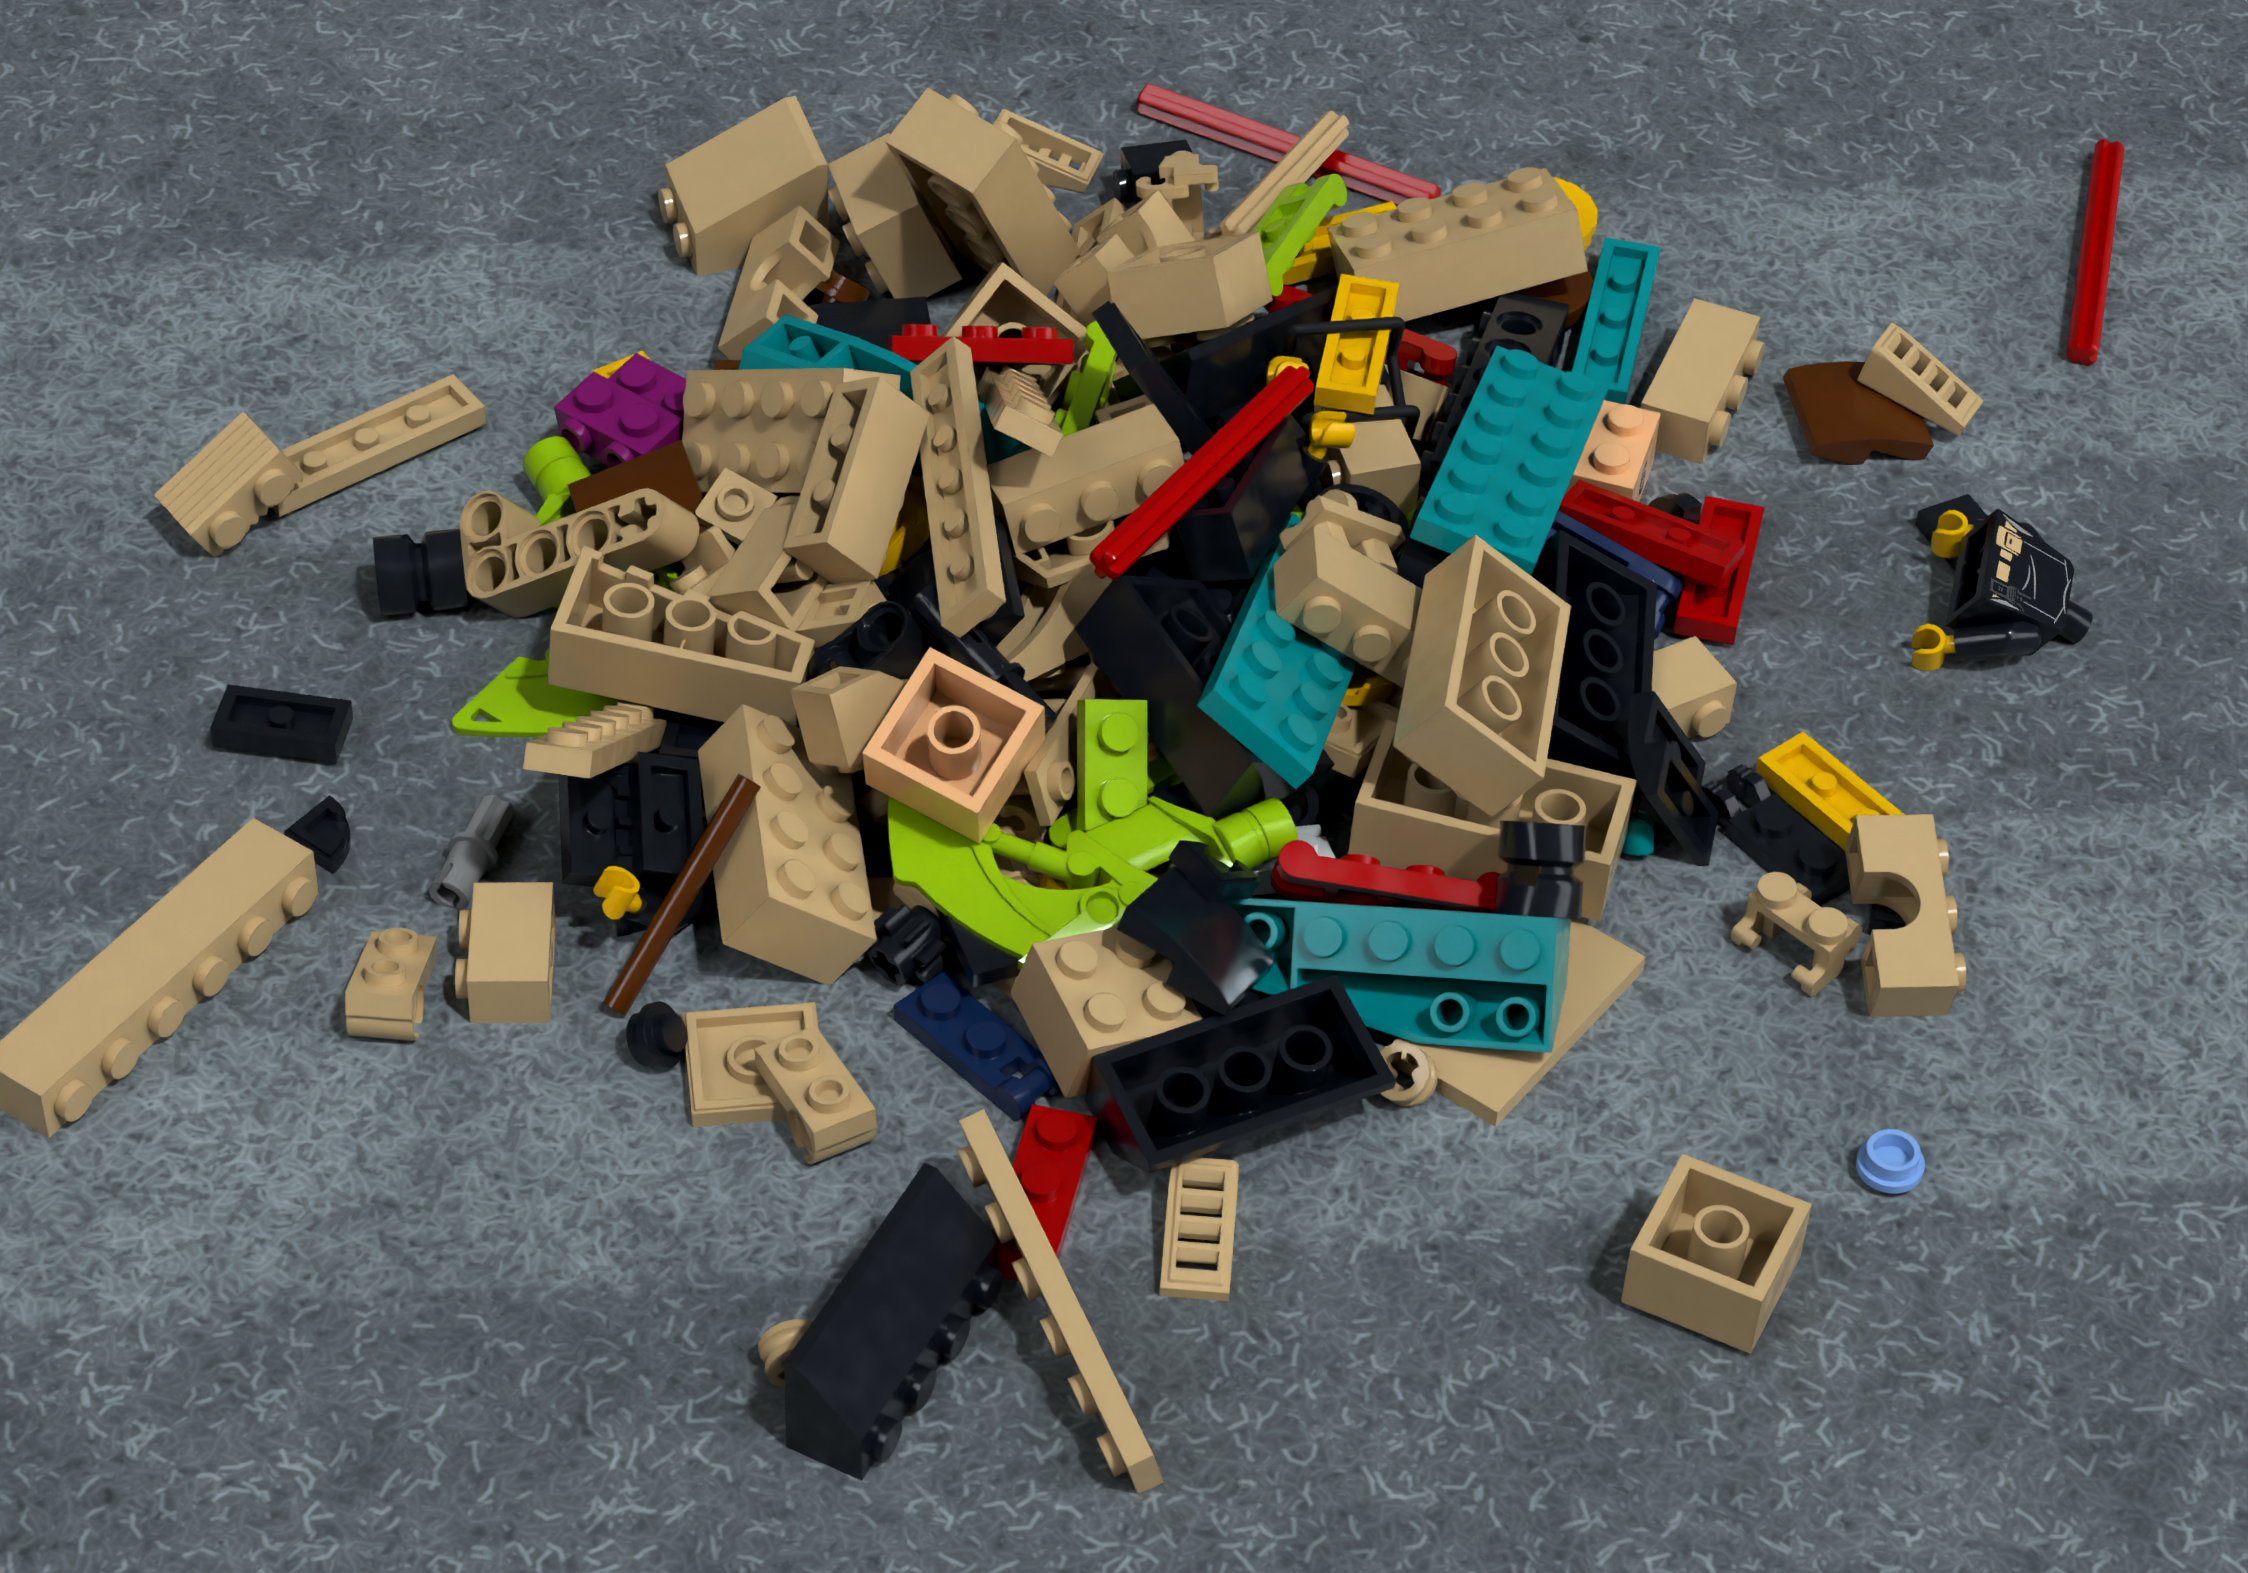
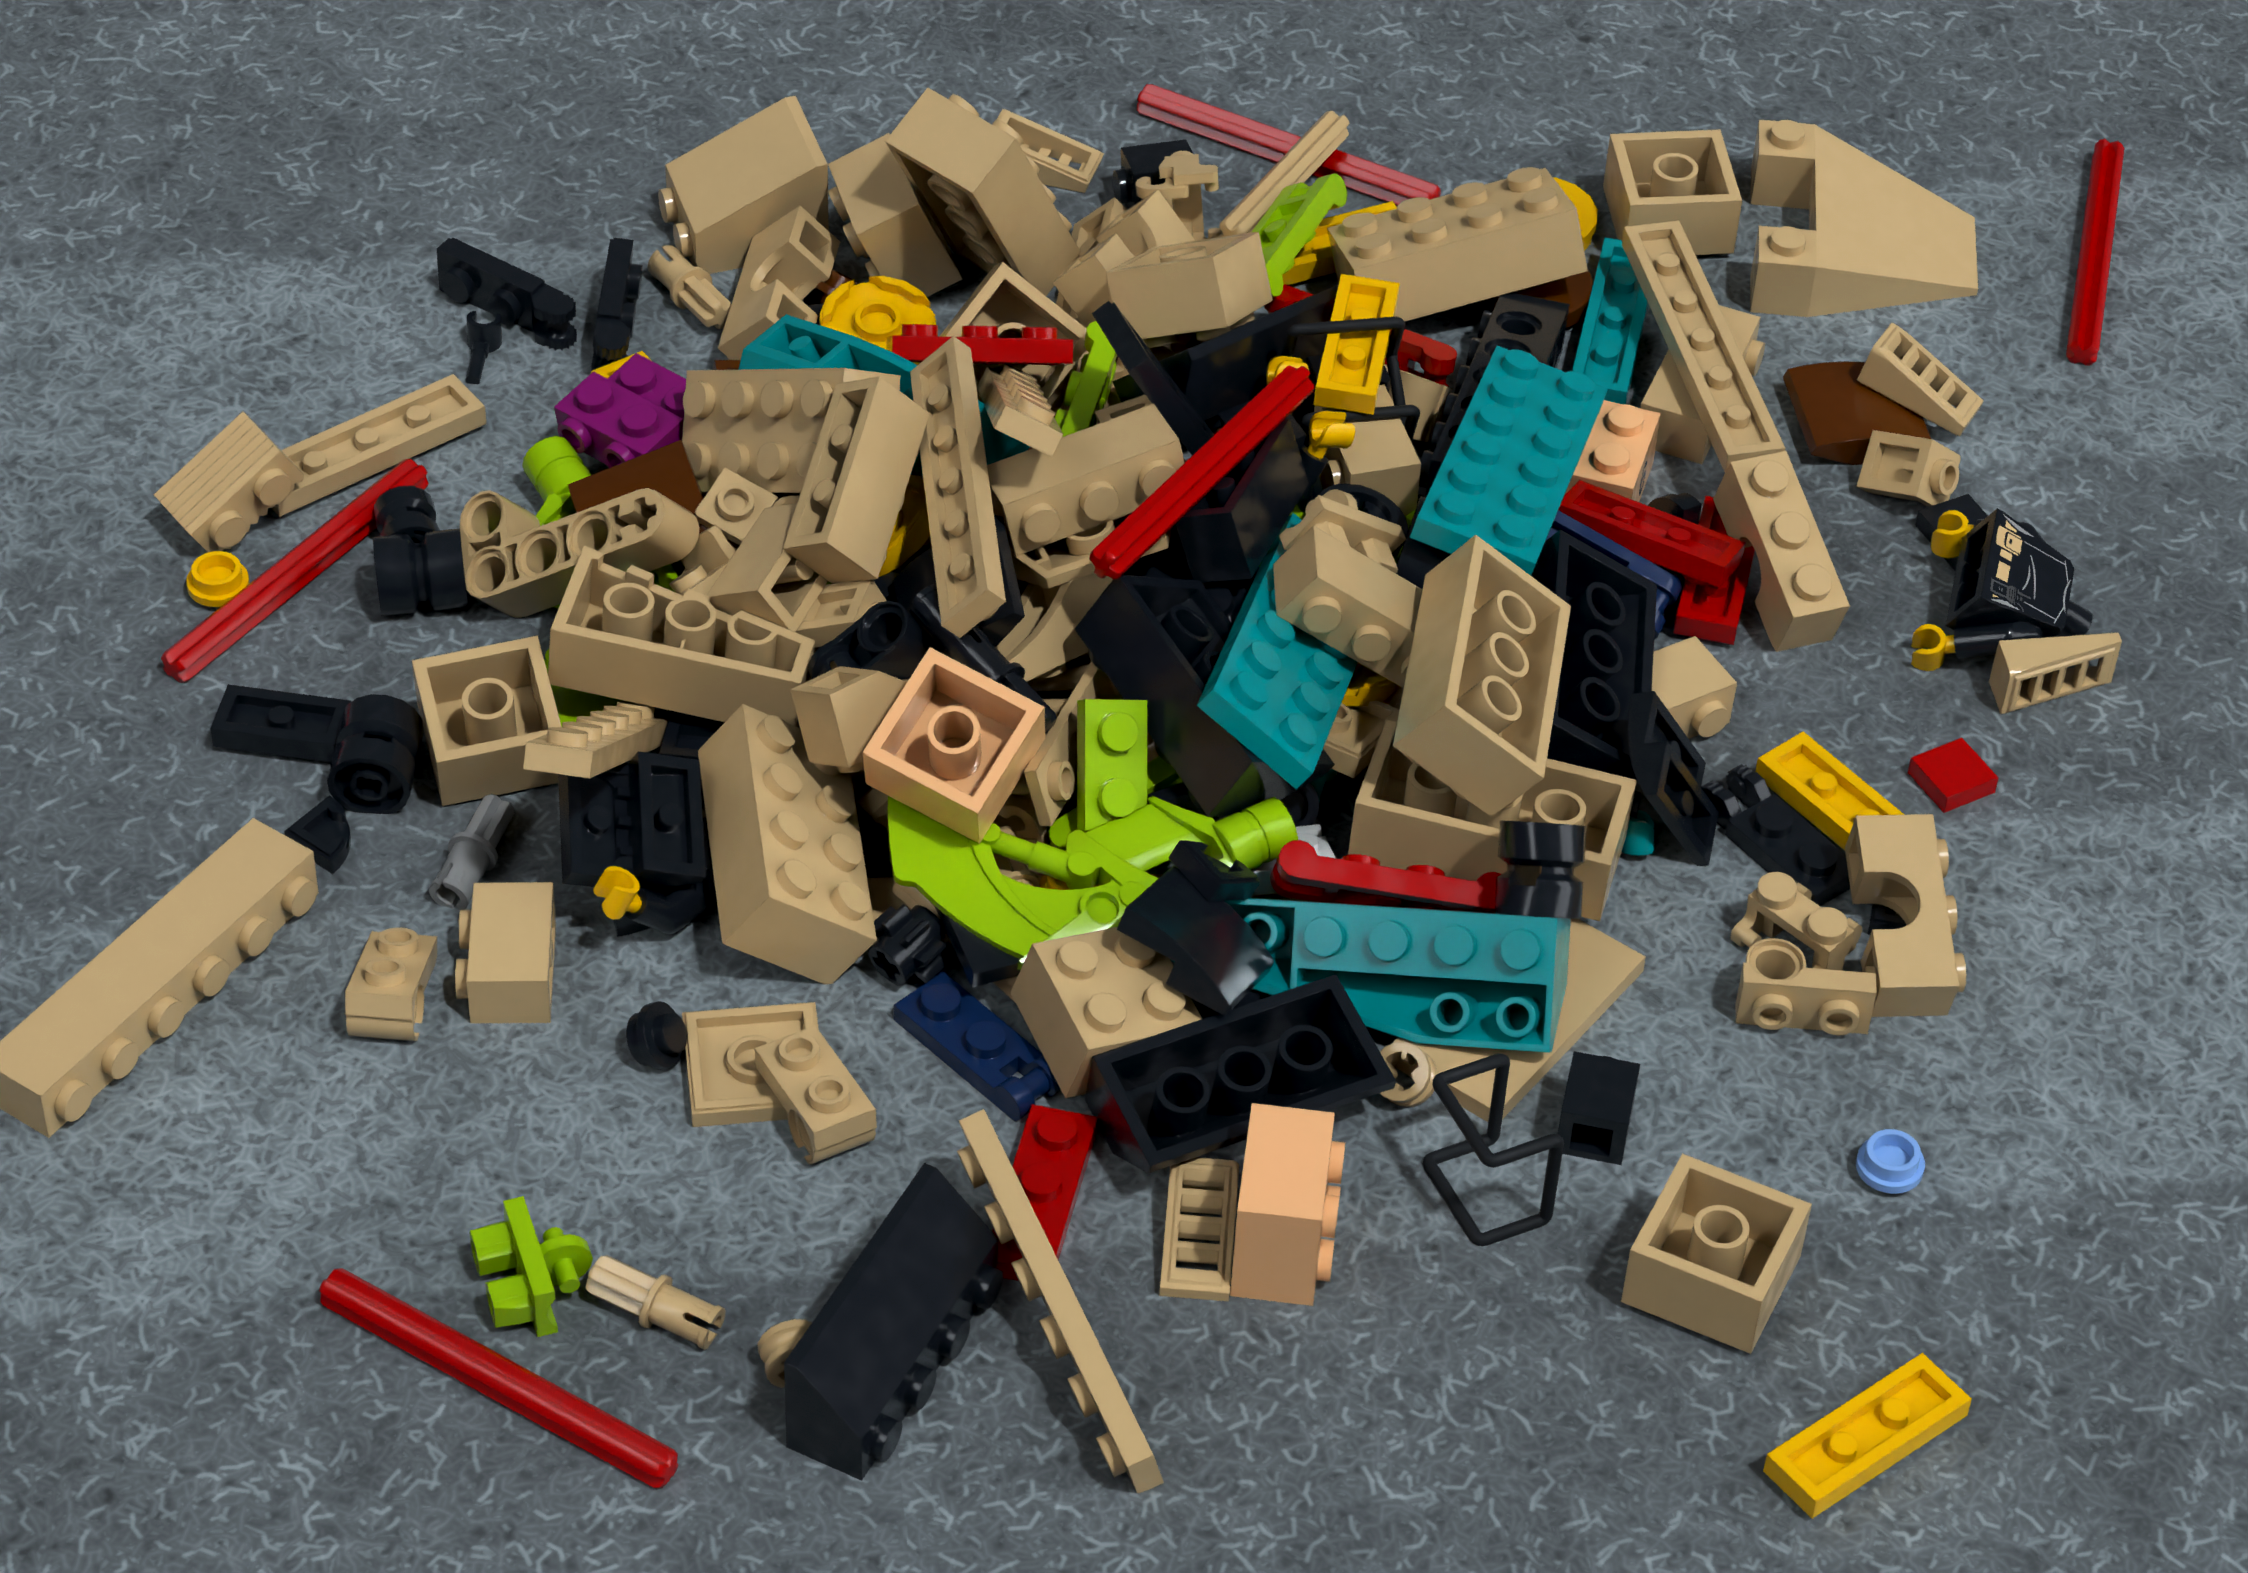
(216, 578): none -> yellow plate
(285, 577): none -> red axle
(375, 754): none -> black wheel
(405, 512): none -> black wheel
(481, 340): none -> black hand
(481, 713): none -> tan brick
(499, 1378): none -> red axle
(504, 289): none -> black hinge
(538, 1267): none -> lime hips
(614, 314): none -> black hinge
(653, 1300): none -> tan axle
(681, 894): reddish brown bar -> none
(690, 287): none -> tan axle
(875, 309): none -> yellow tile
(1286, 1205): none -> light nougat brick
(1480, 1143): none -> black piece
(1598, 1107): none -> black brick
(1674, 179): none -> tan brick
(1700, 342): none -> tan plate
(1783, 993): none -> tan plate
(1799, 586): none -> tan arch
(1867, 1435): none -> yellow plate
(1868, 236): none -> tan wedge
(1909, 468): none -> tan bracket
(1953, 775): none -> red tile
(2037, 669): none -> tan slope

